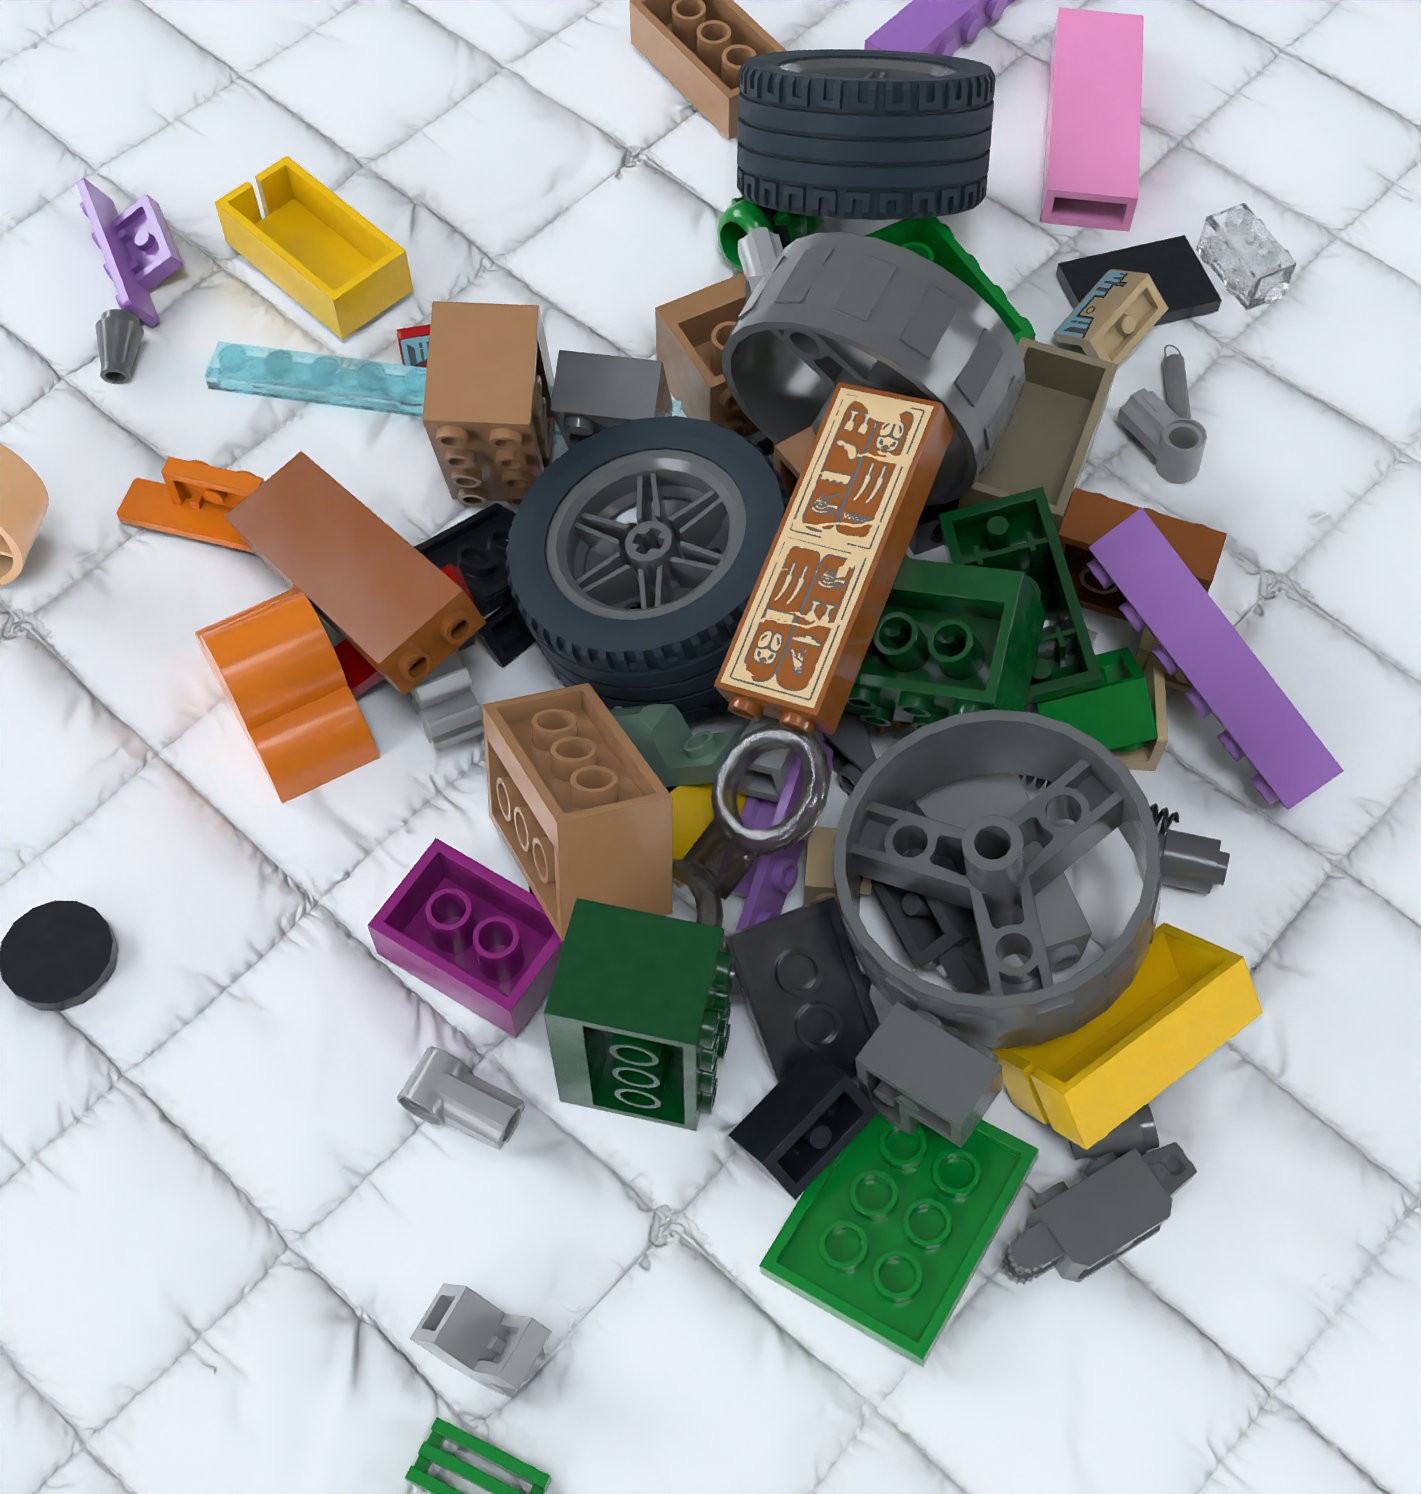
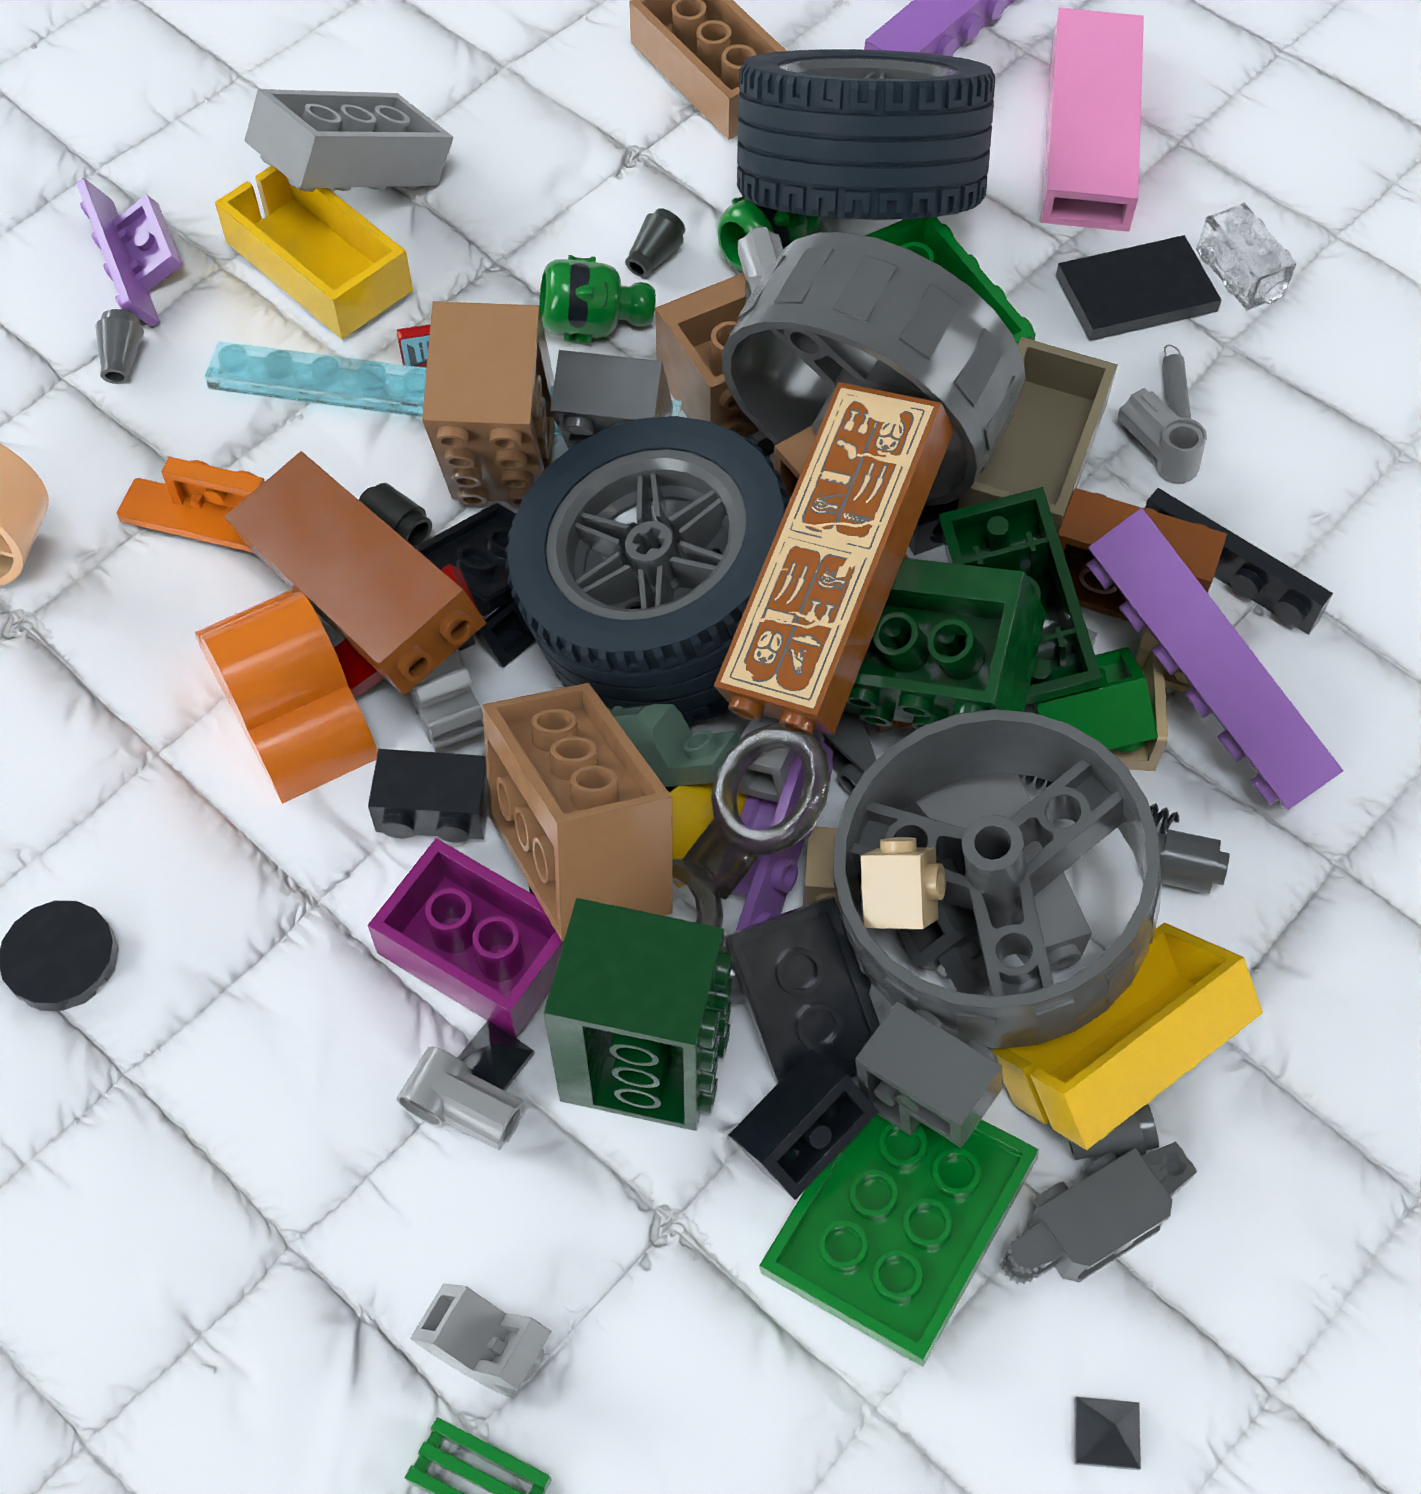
(347, 139): none -> light grey brick
(398, 512): none -> pearl dark grey brick
(429, 795): none -> black brick
(496, 1056): none -> black slope
(587, 299): none -> green piece
(656, 241): none -> pearl dark grey cone
(901, 885): none -> brick
(1107, 1433): none -> black slope
(1113, 316): tan panel -> none
(1254, 572): none -> black plate

